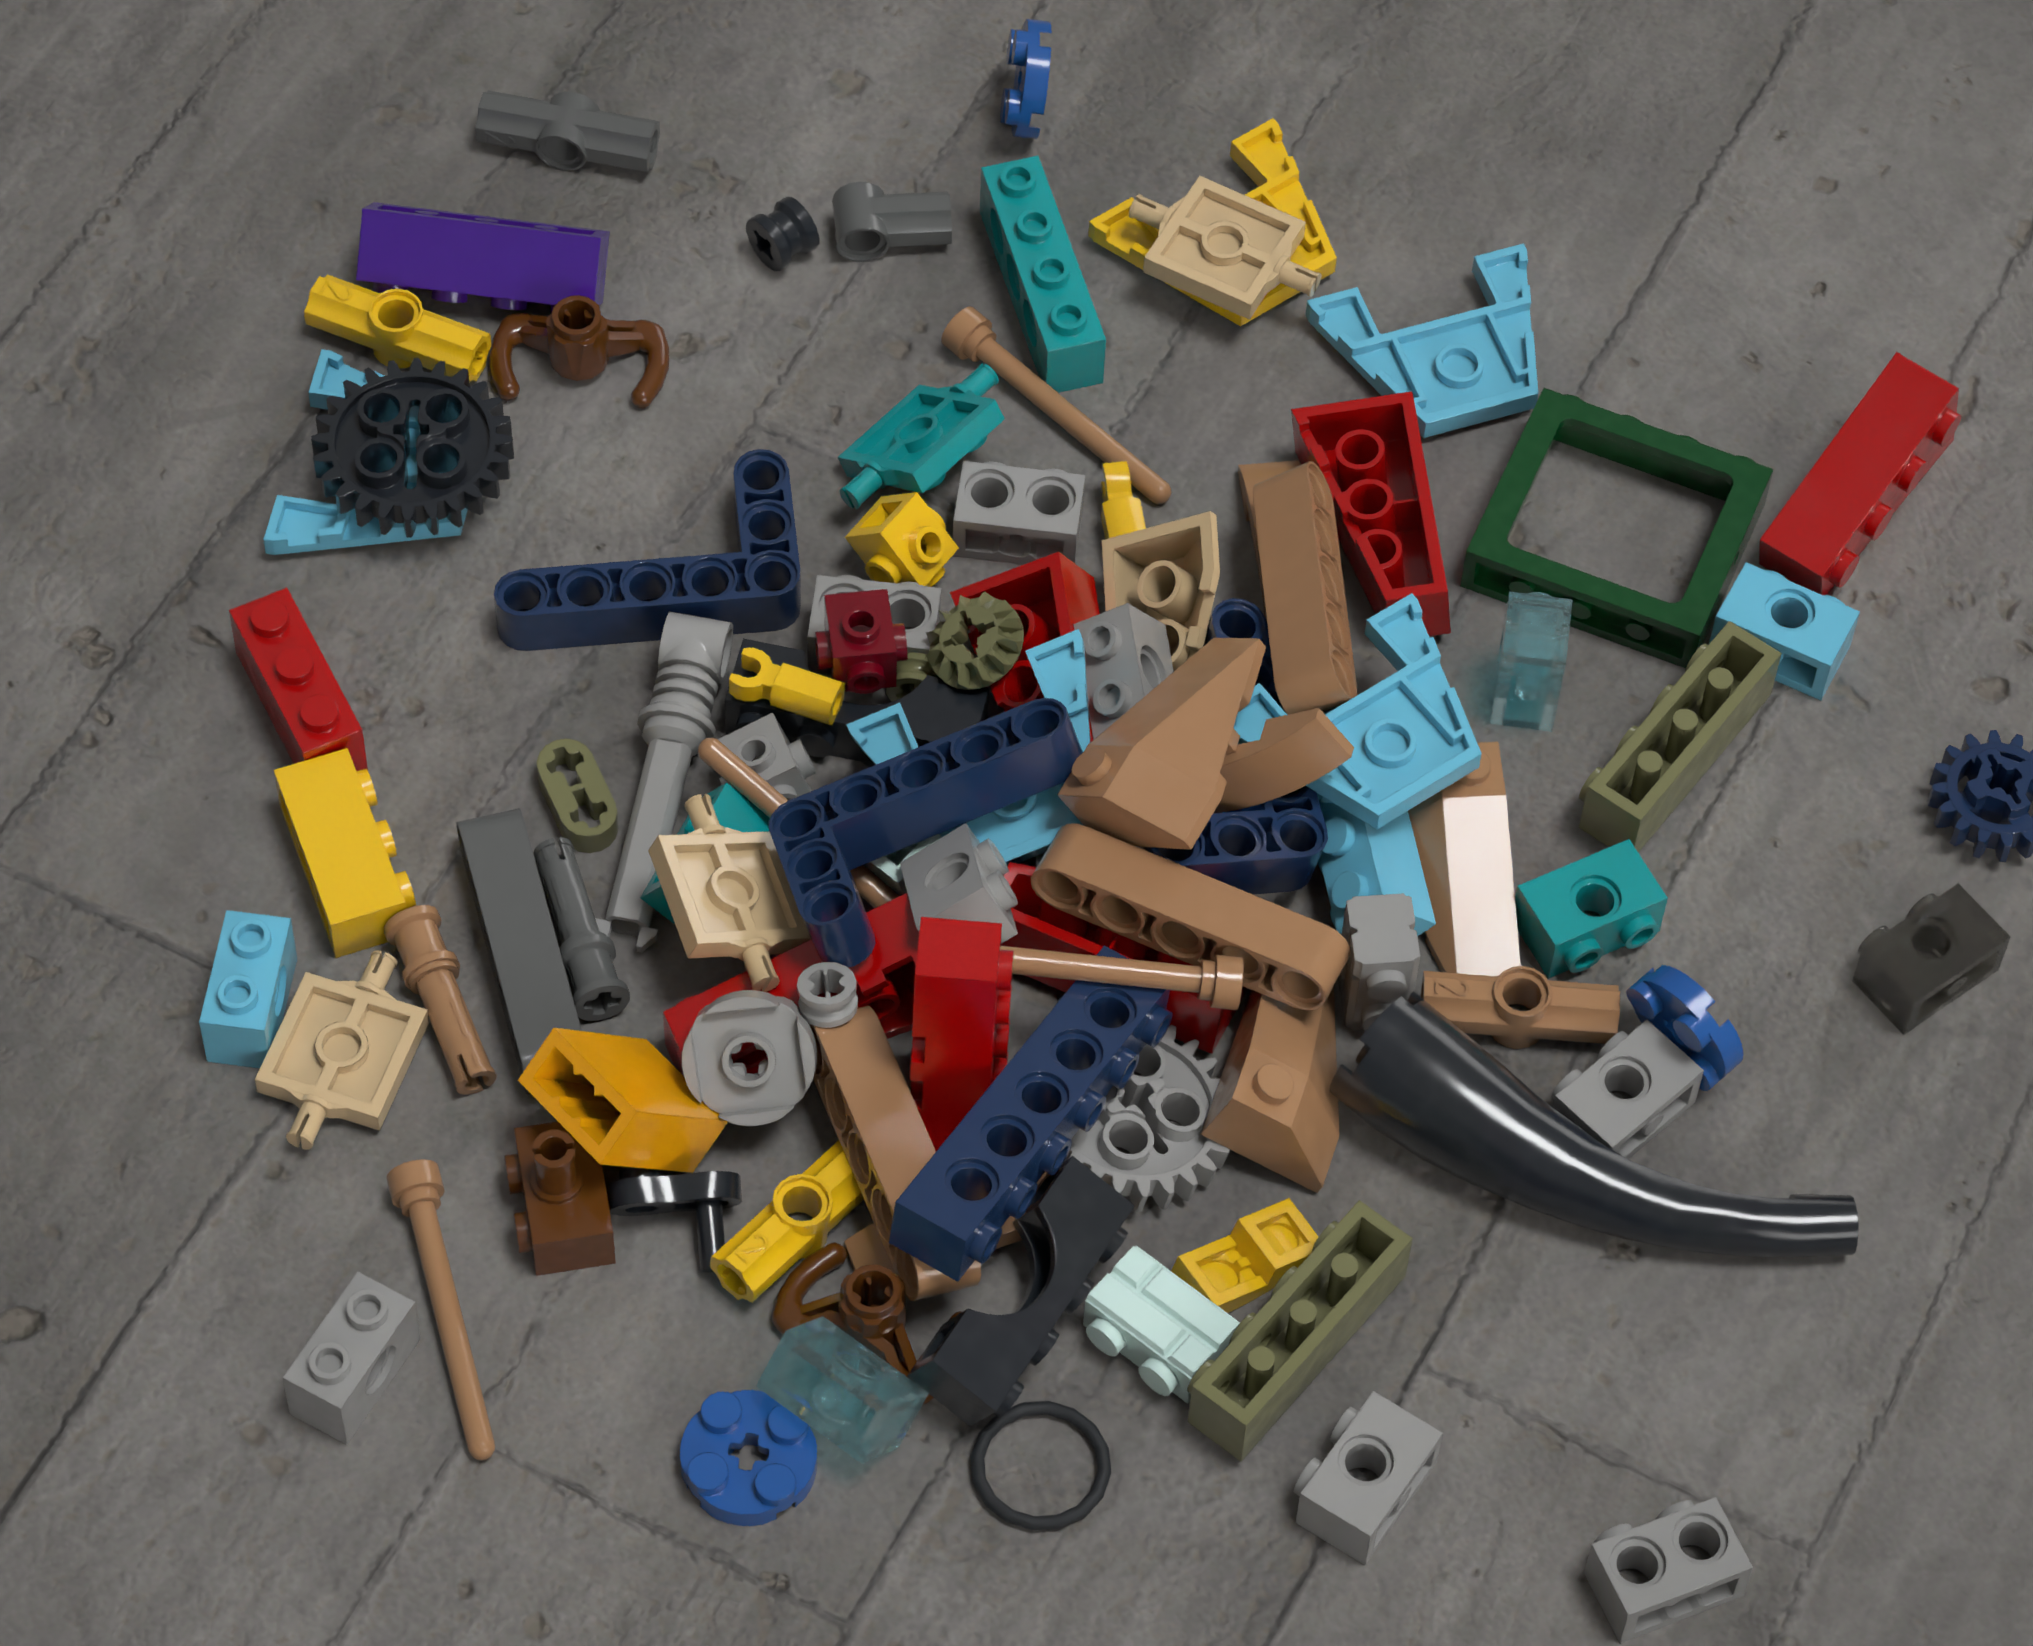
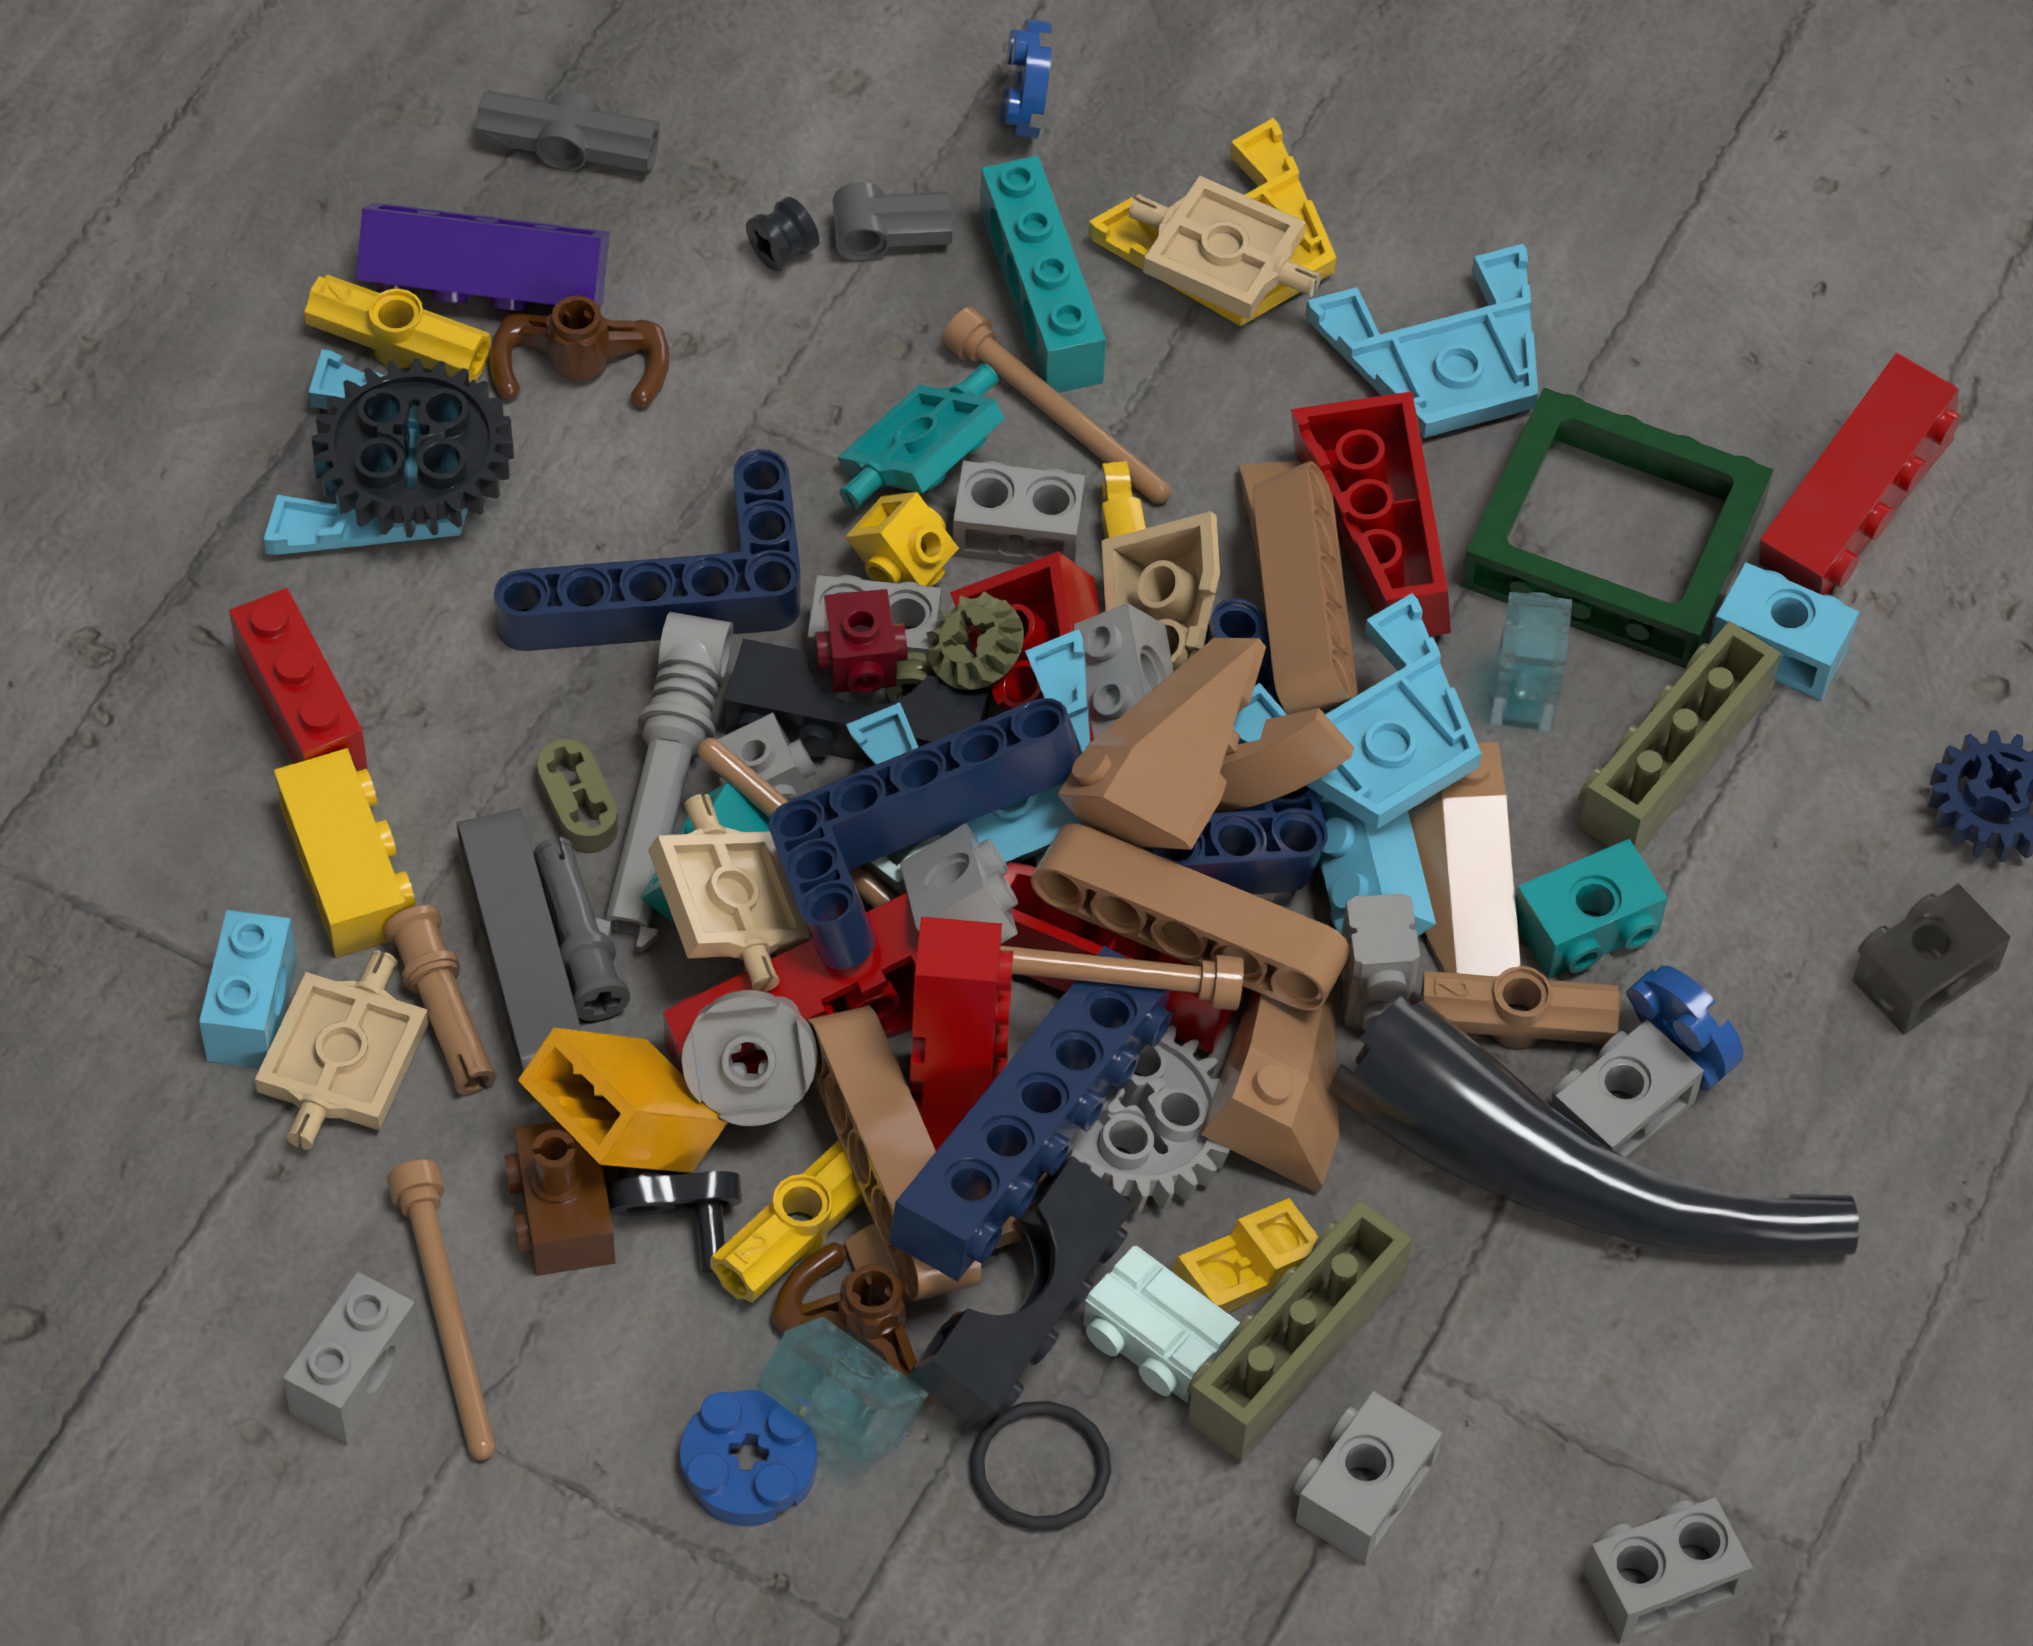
(788, 687): yellow bar -> none
(827, 1010): light grey bush -> none

